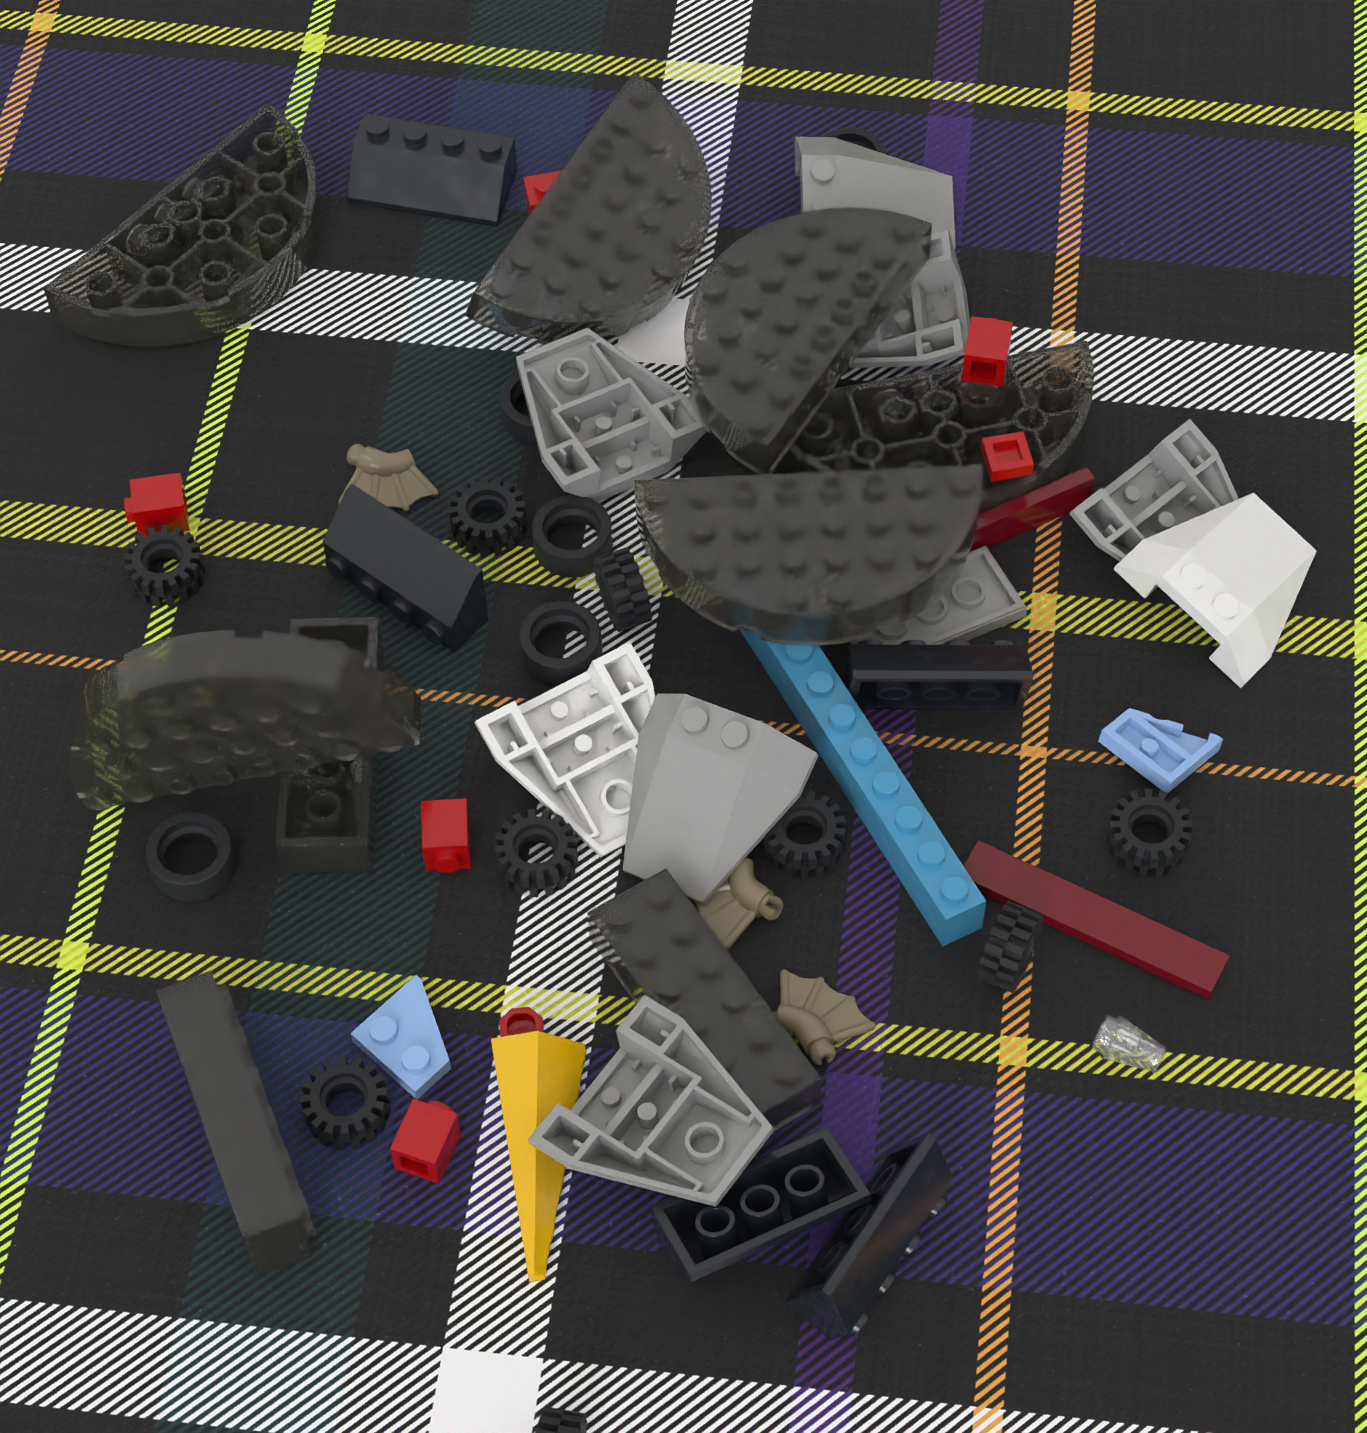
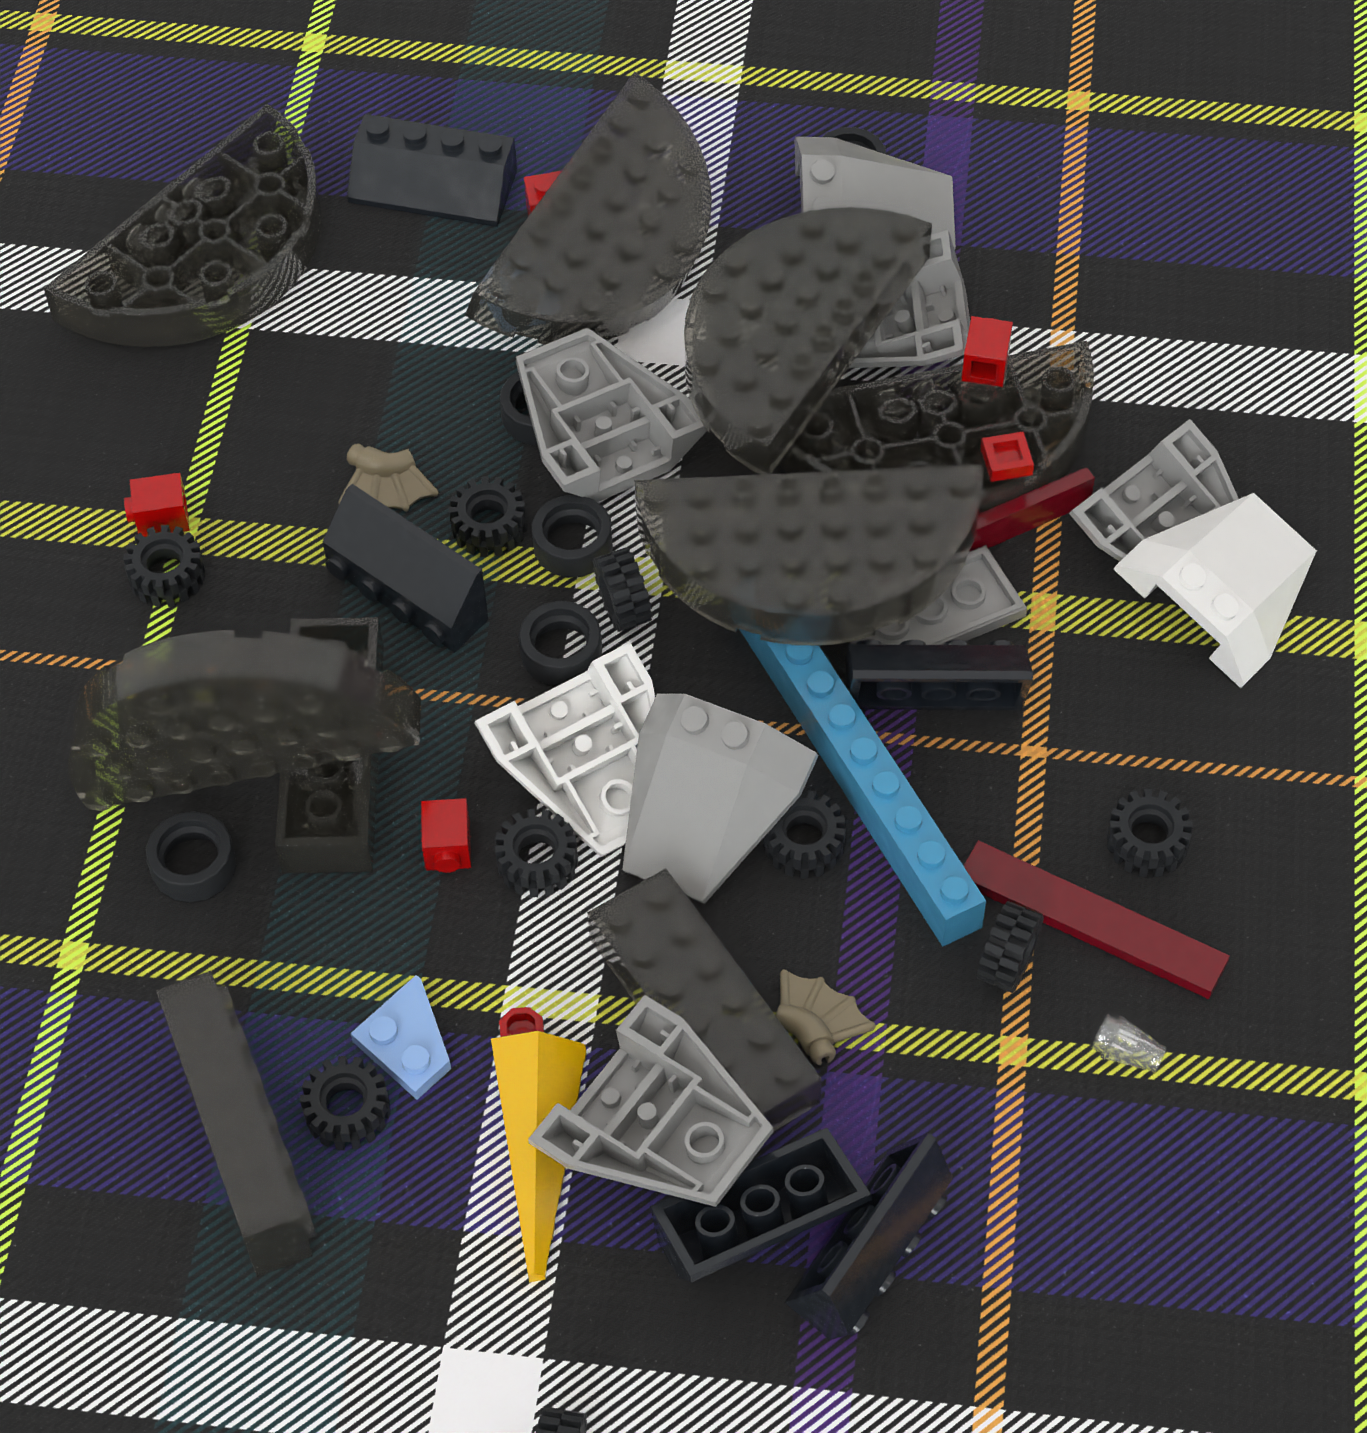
(426, 1140): red brick -> none
(738, 903): dark tan arm -> none
(1157, 747): light blue wing -> none

